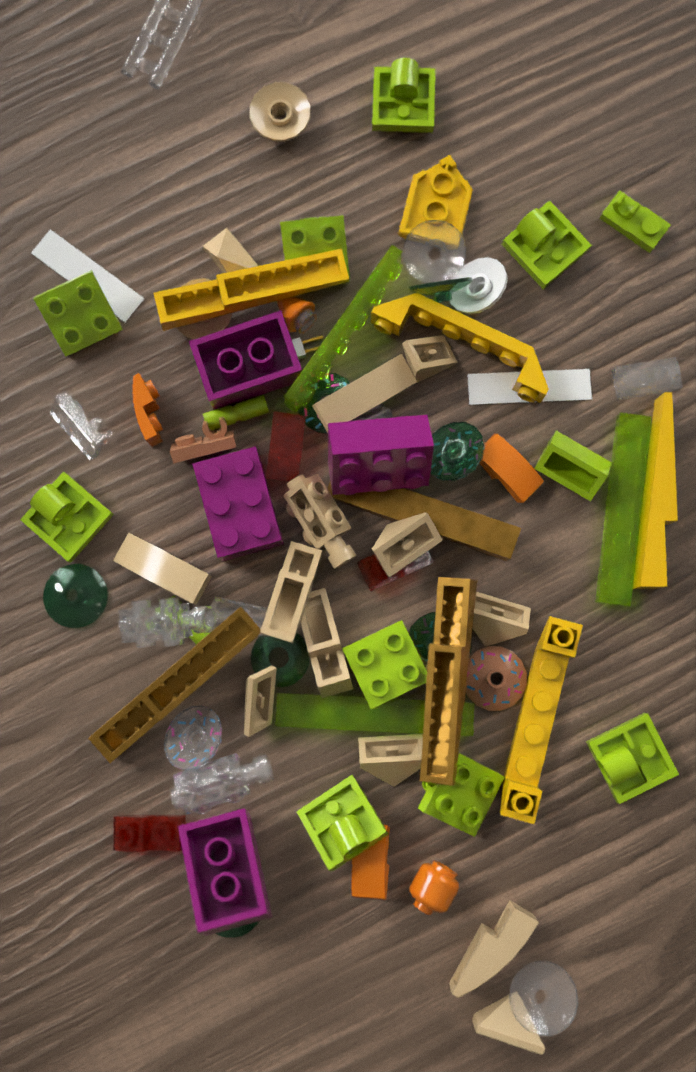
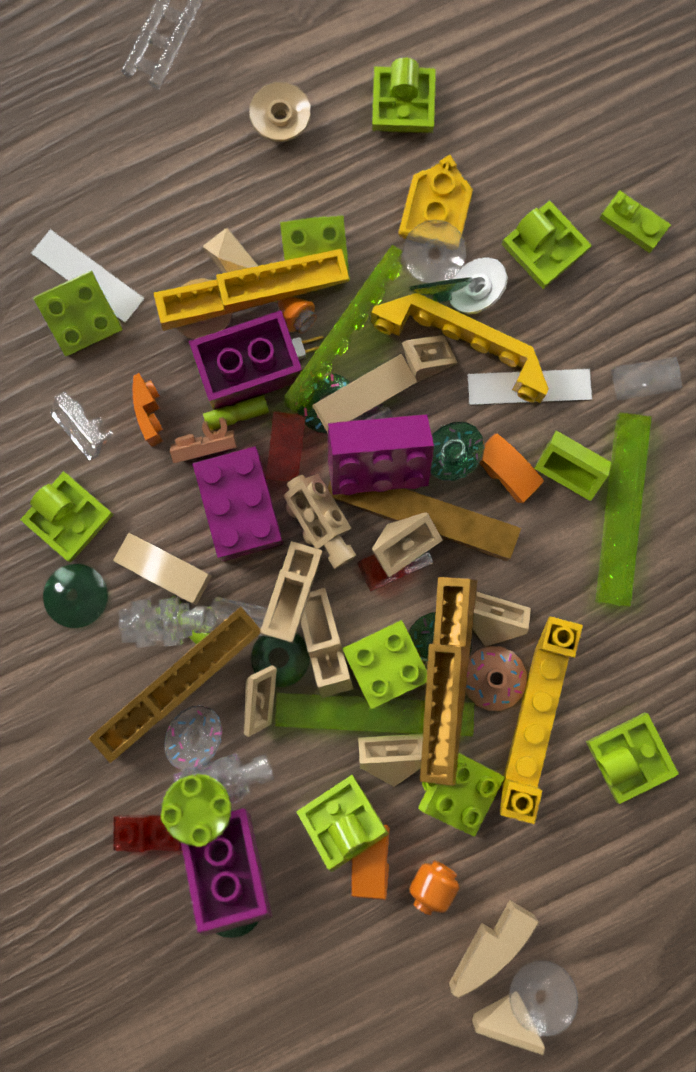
(196, 809): none -> lime dish
(659, 499): yellow slope -> none

